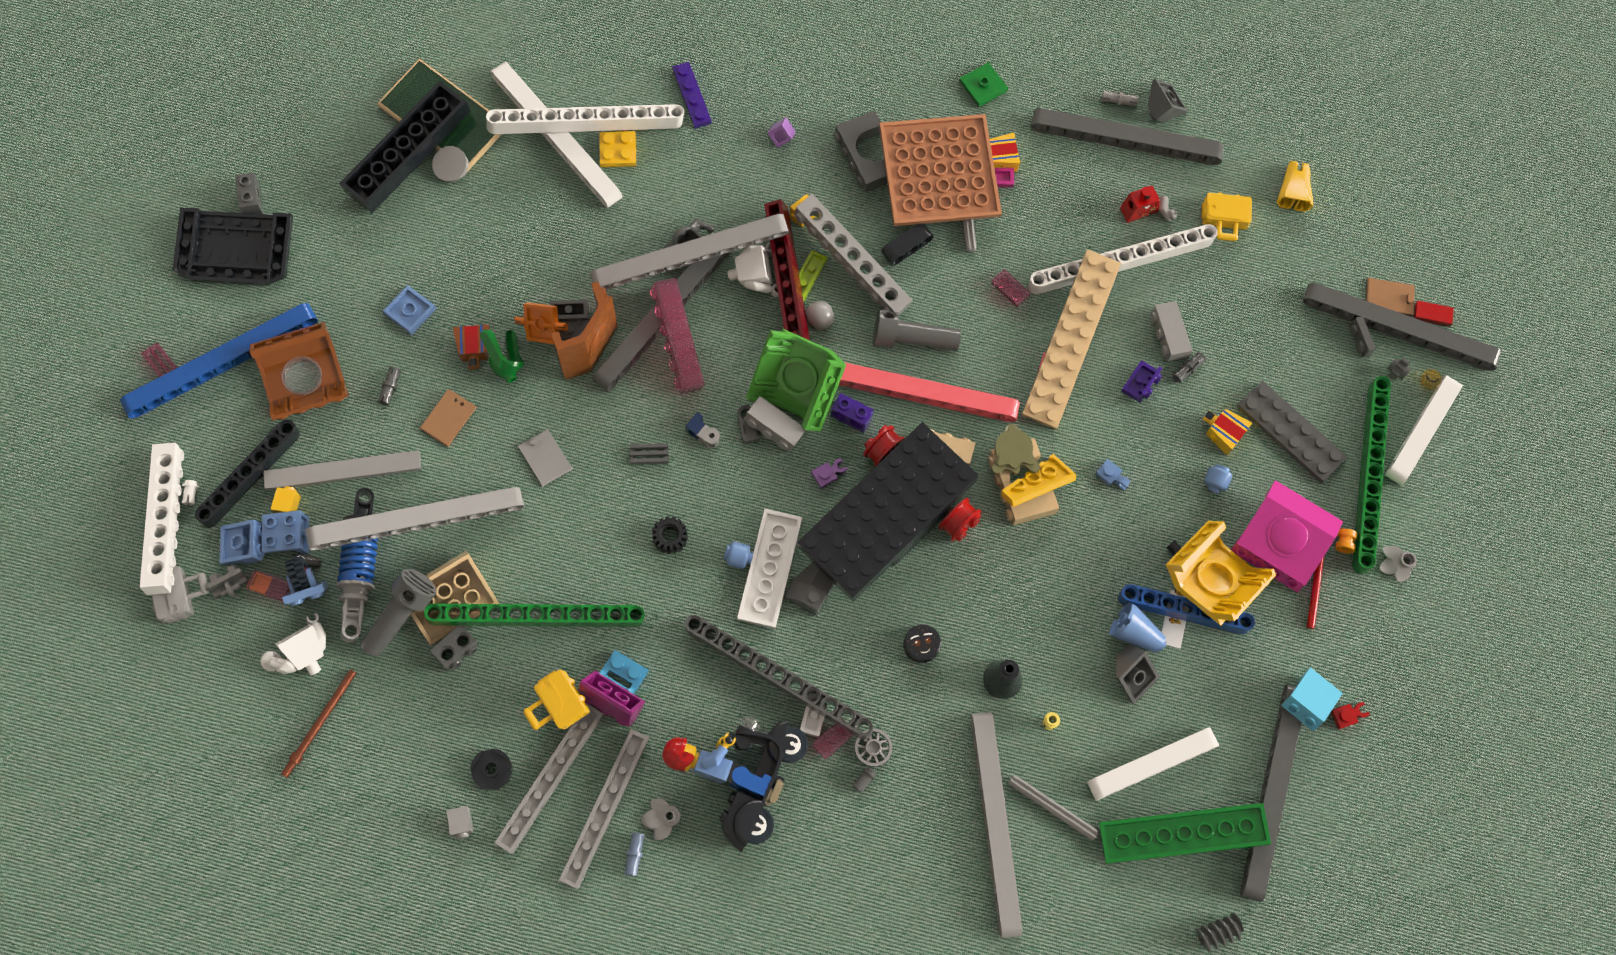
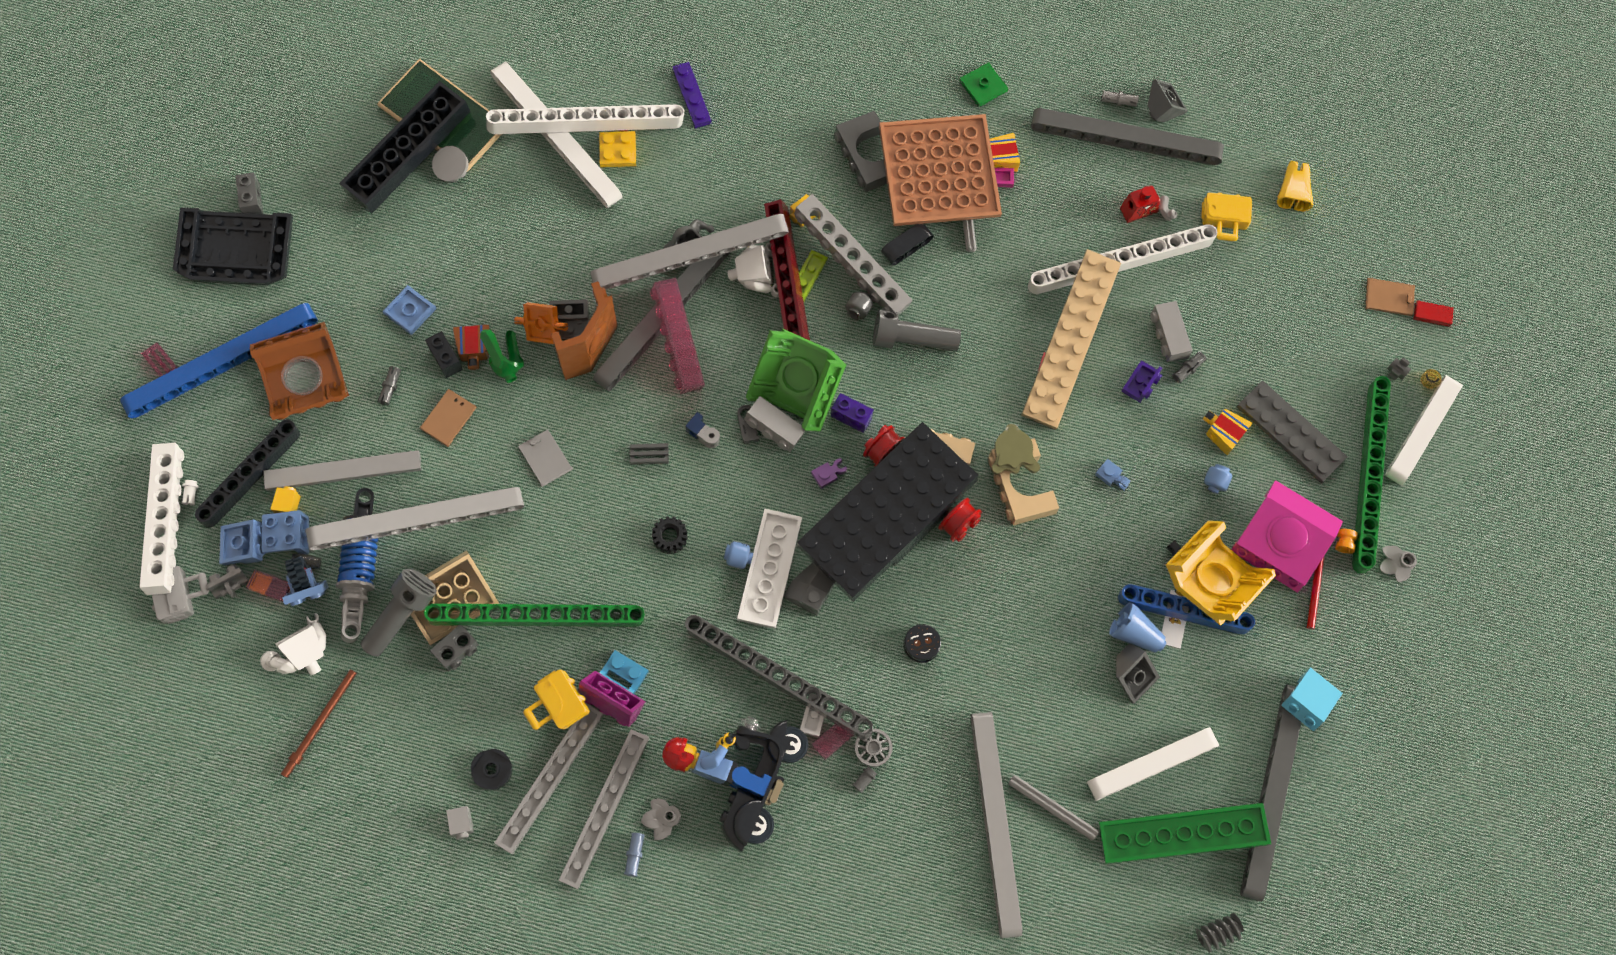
(443, 354): none -> black brick
(781, 132): medium lavender panel -> none
(820, 315): light grey hair -> none
(858, 305): none -> dark grey head
(930, 393): coral beam -> none
(1003, 679): black cone -> none
(1010, 288): clear pink plate -> none
(1049, 477): yellow wing -> none
(1051, 716): light yellow pin -> none
(1347, 716): red plate -> none
(1362, 336): dark grey plate -> none
(1402, 327): dark grey beam -> none

